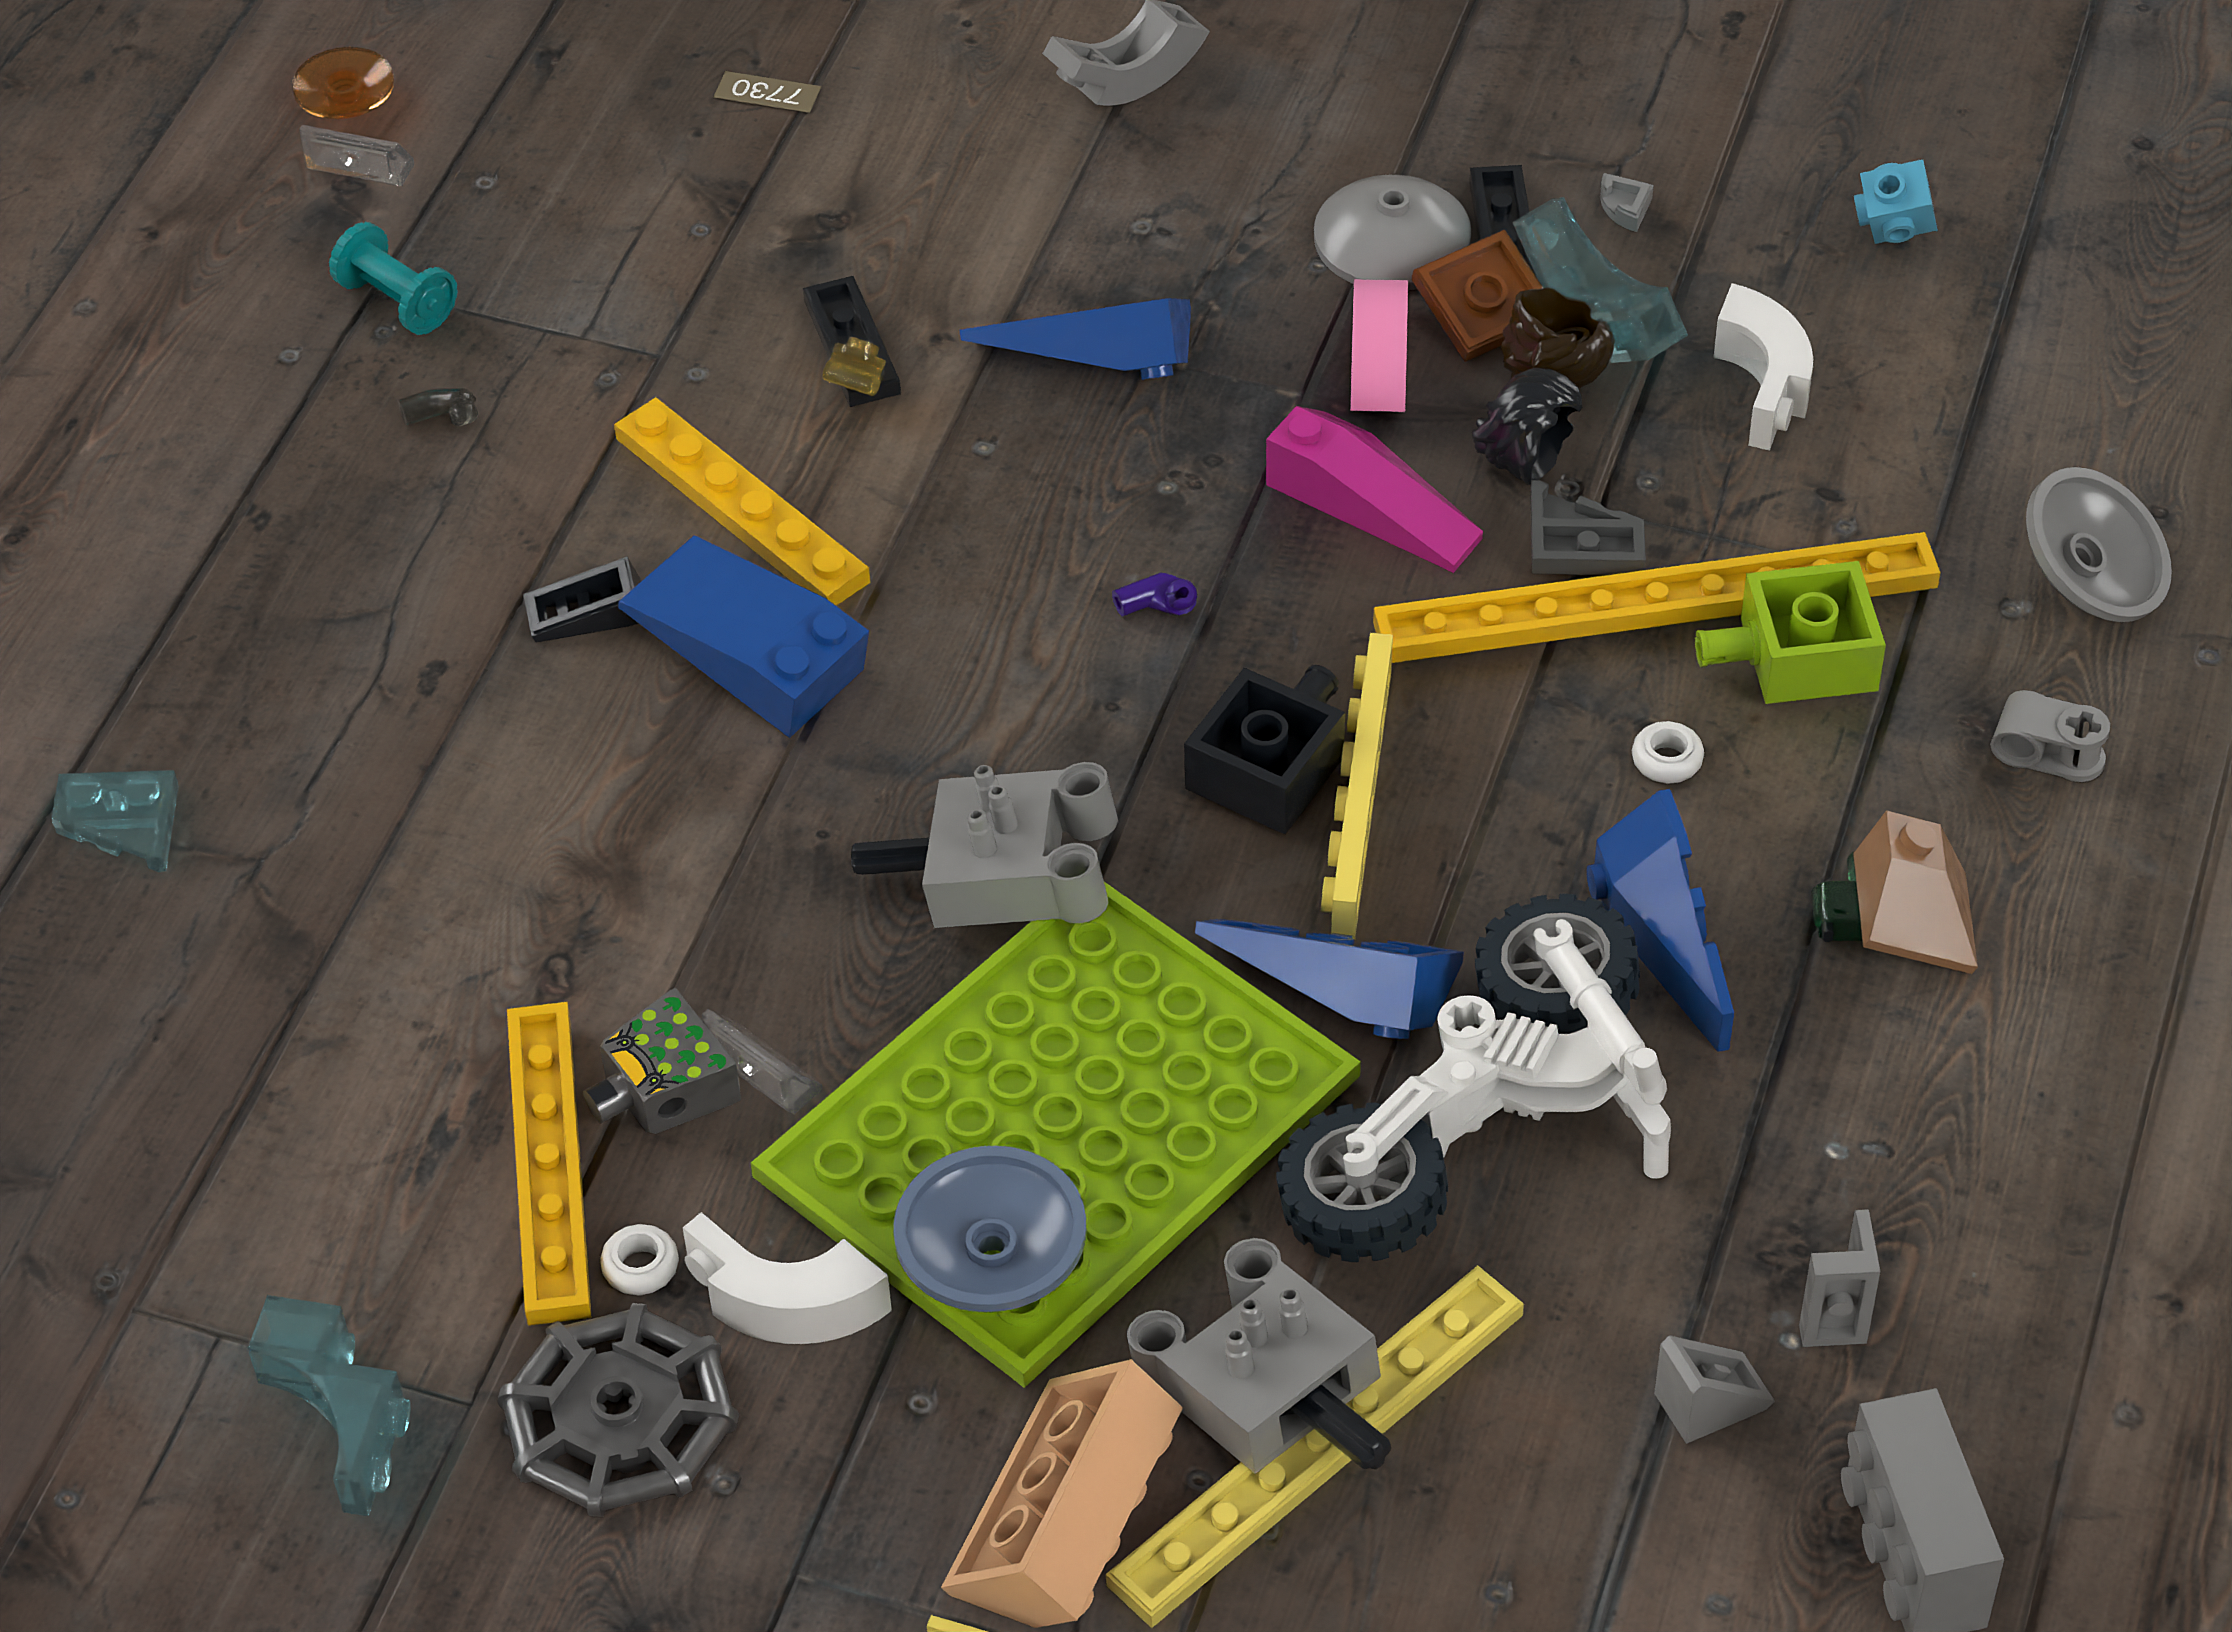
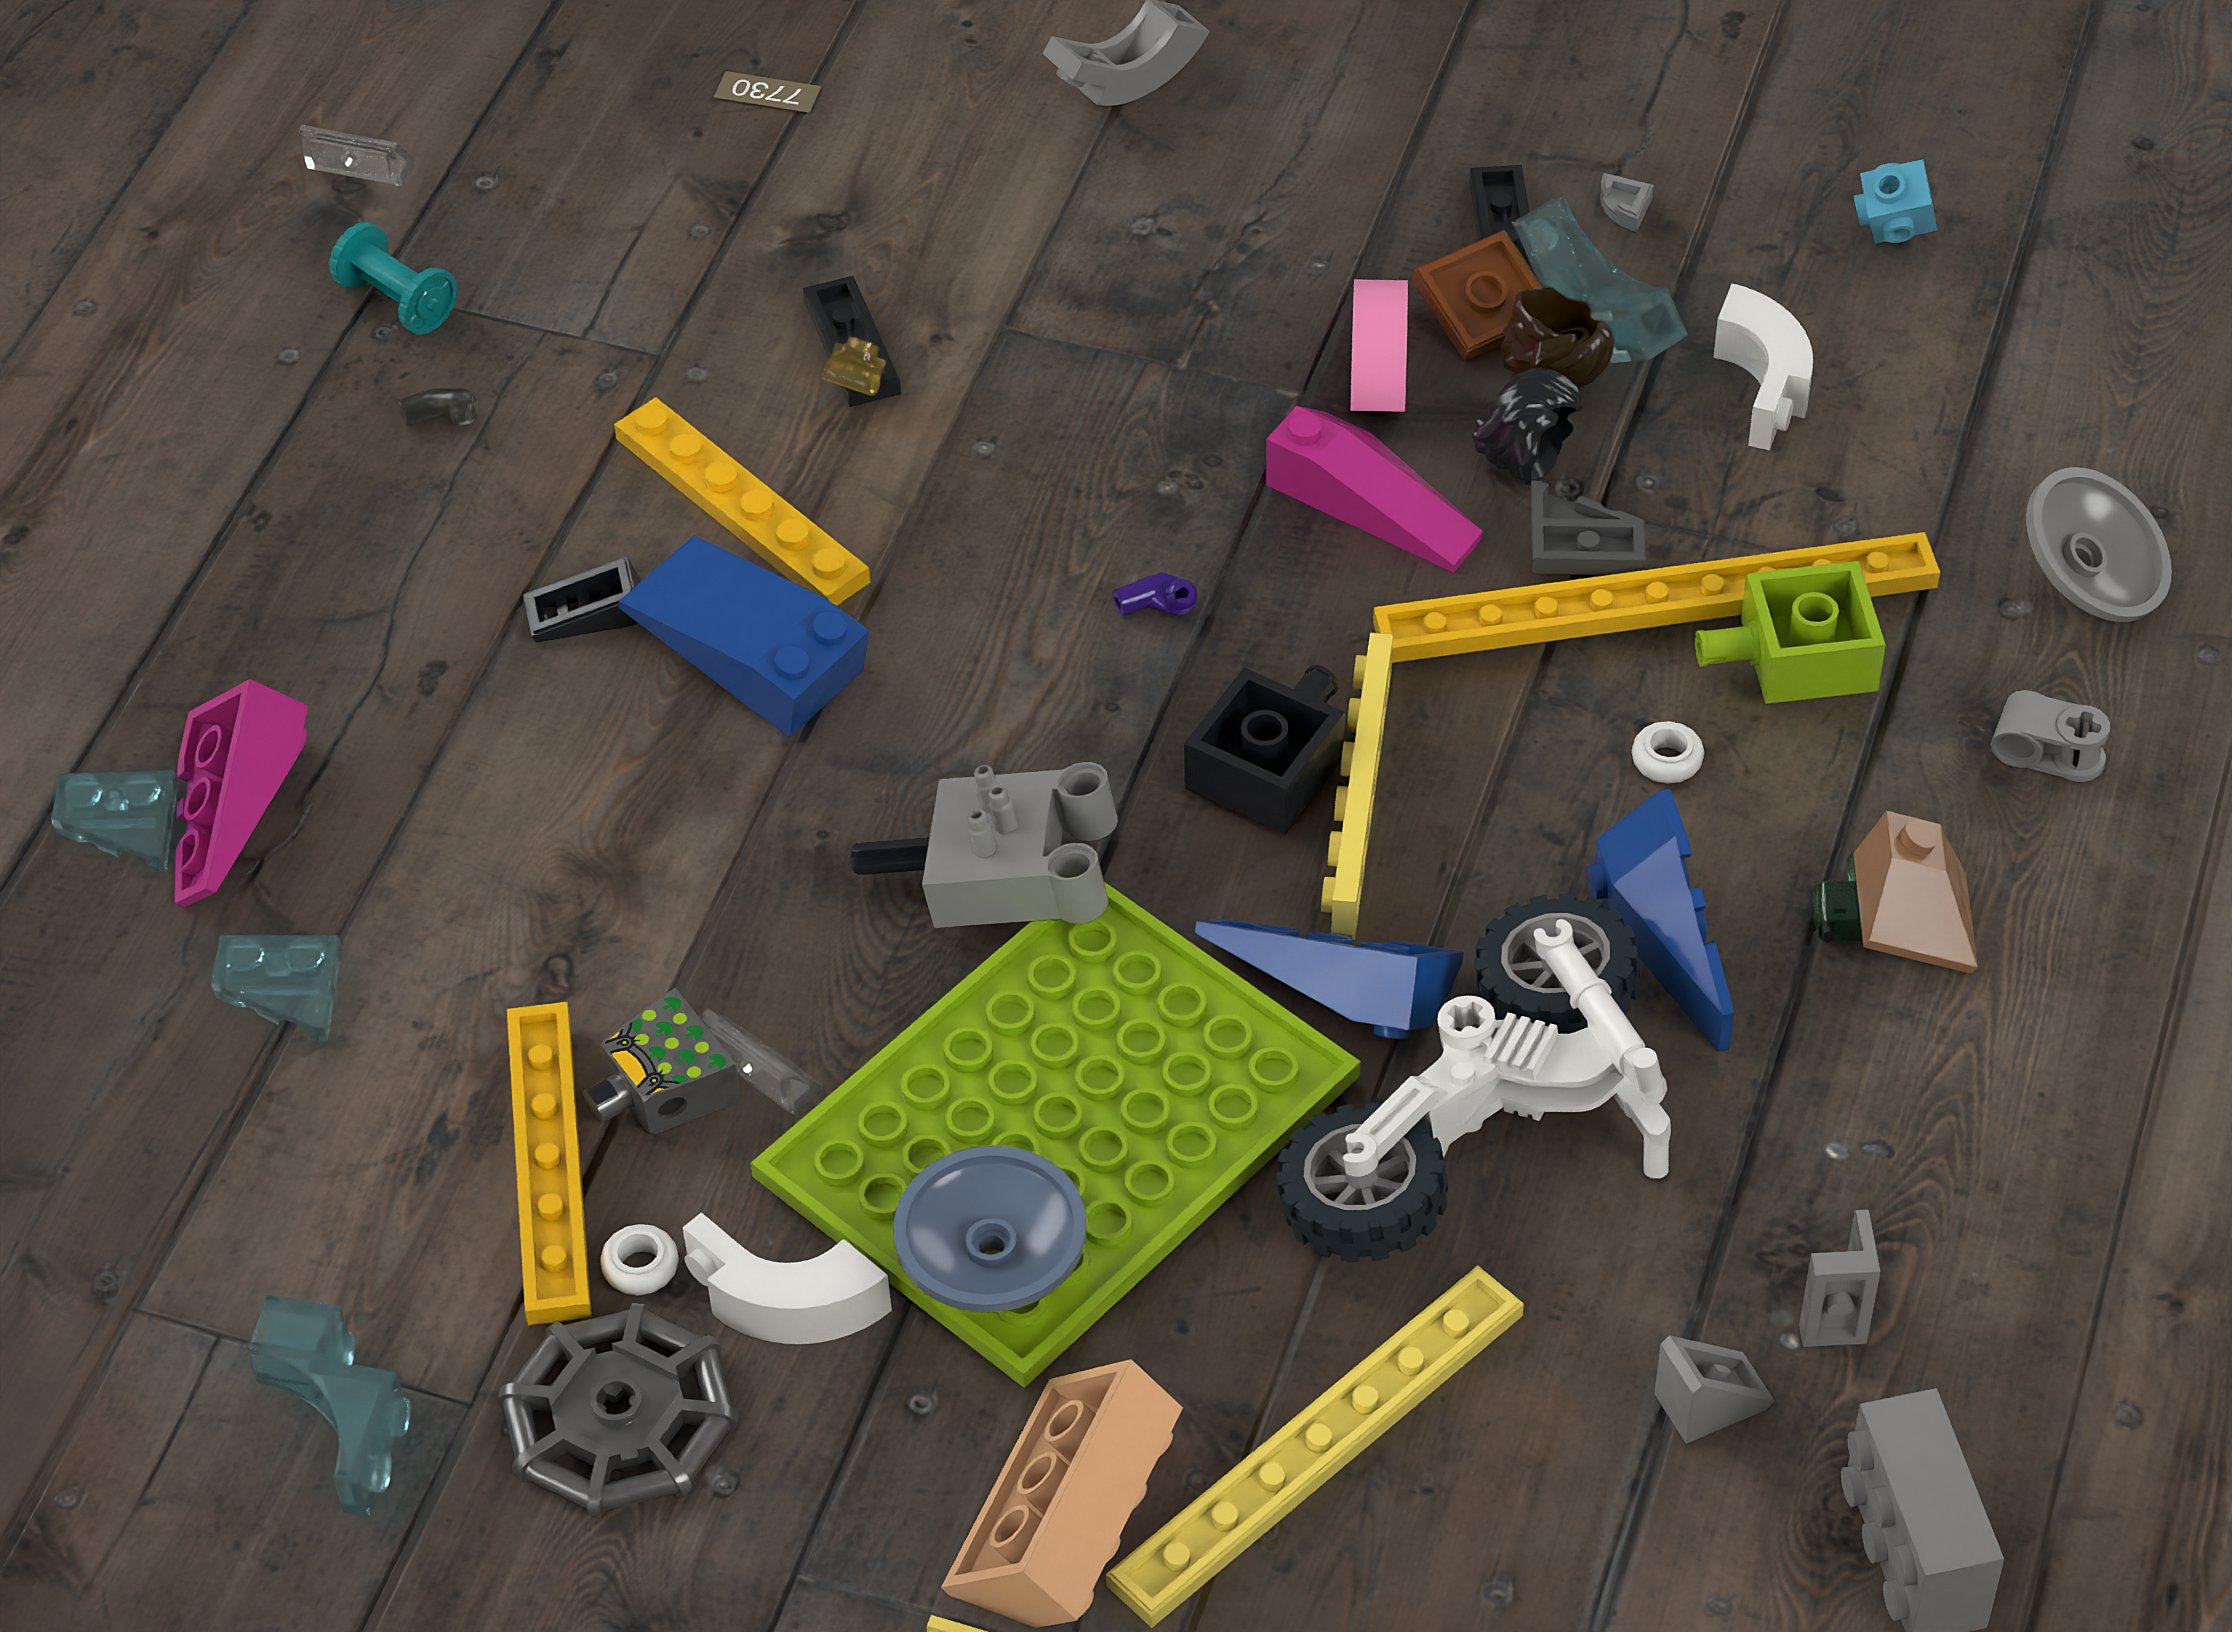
(233, 765): none -> dark pink wedge
(280, 977): none -> clear light blue wing
(343, 82): clear orange dish -> none
(1120, 337): blue wedge -> none
(1268, 1365): light grey piece -> none
(1388, 228): light grey dish -> none

